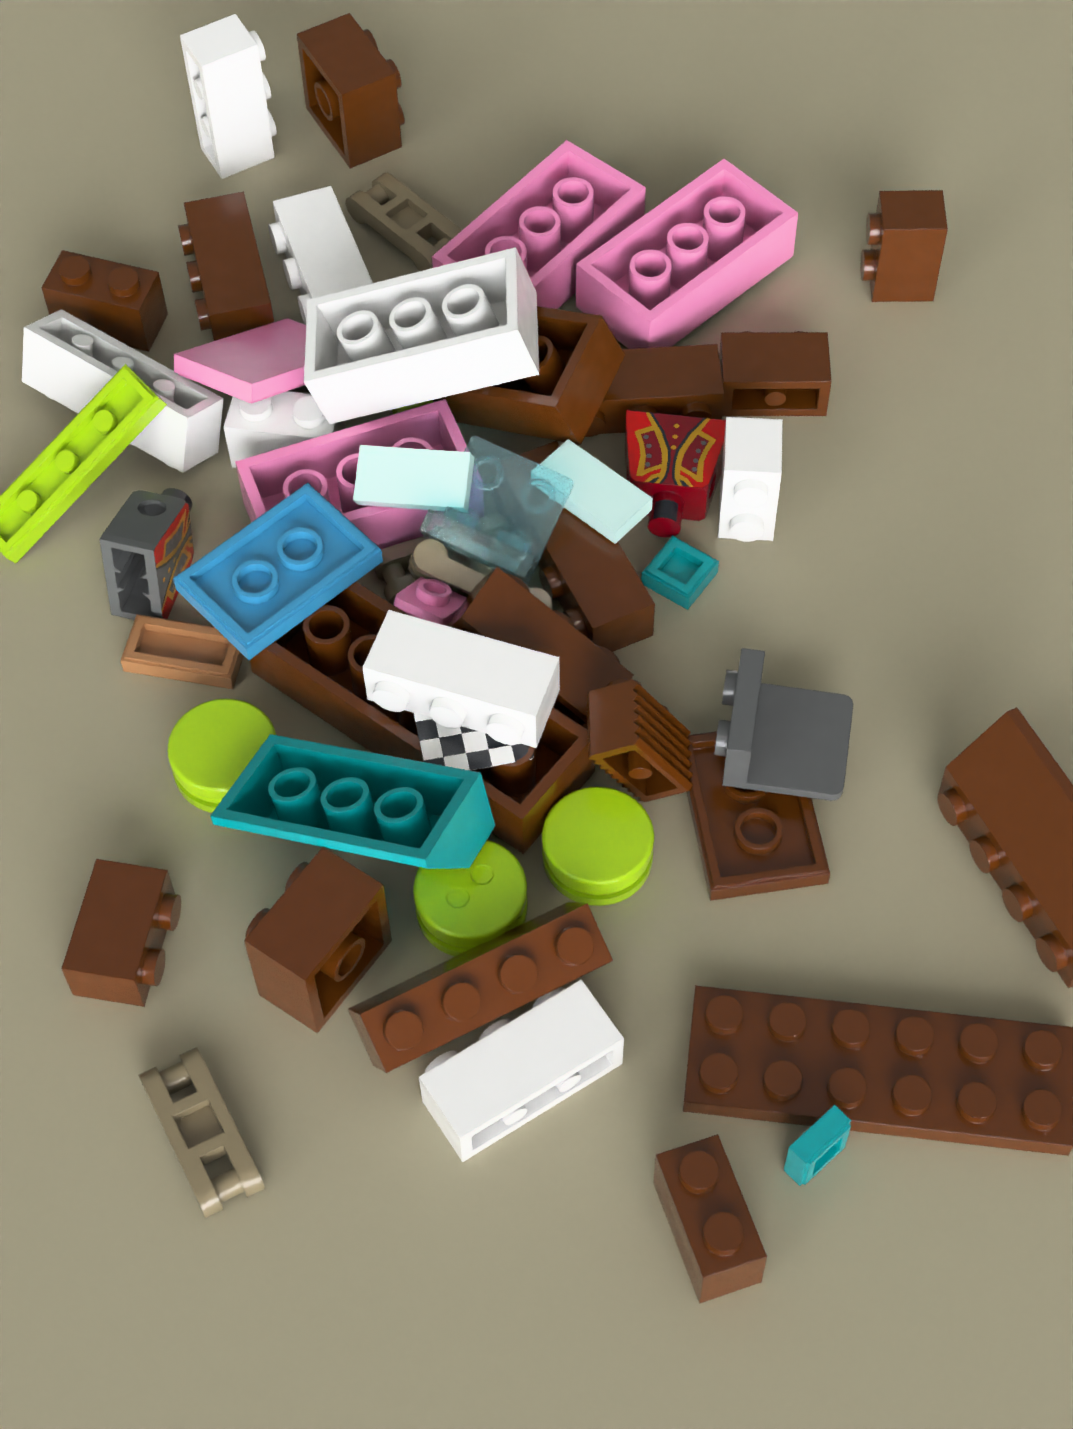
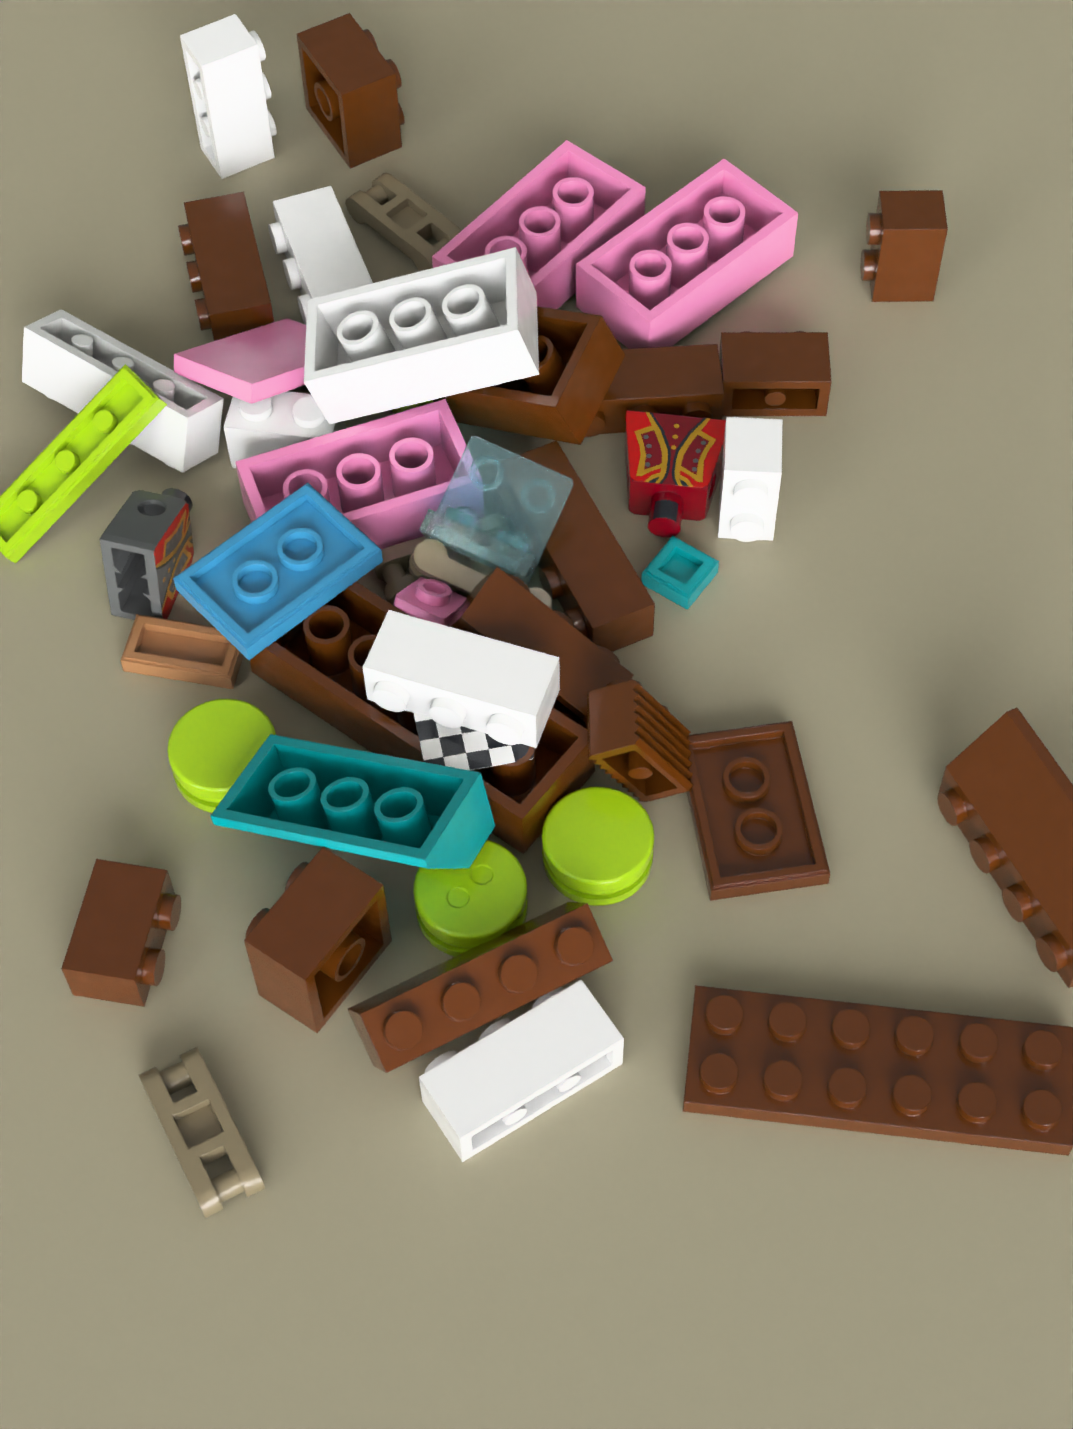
(109, 296): reddish brown brick -> none
(413, 478): light aqua tile -> none
(599, 493): light aqua tile -> none
(709, 1218): reddish brown brick -> none
(782, 735): dark grey bracket -> none
(817, 1146): teal tile -> none

